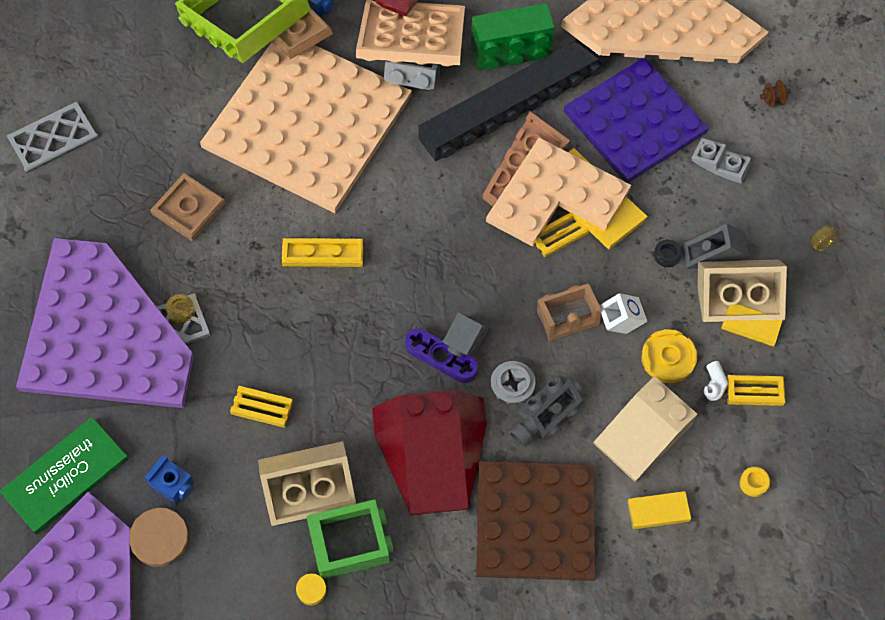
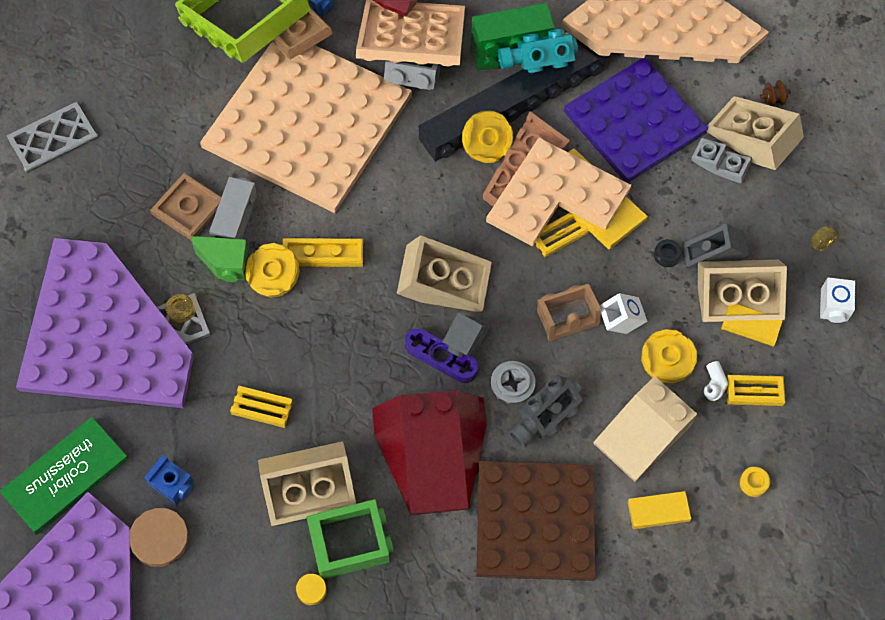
(223, 256): none -> bright green slope
(234, 209): none -> light grey brick
(272, 270): none -> yellow tile
(443, 275): none -> tan slope
(487, 136): none -> yellow tile
(548, 51): none -> teal brick
(757, 131): none -> tan slope
(837, 300): none -> white brick

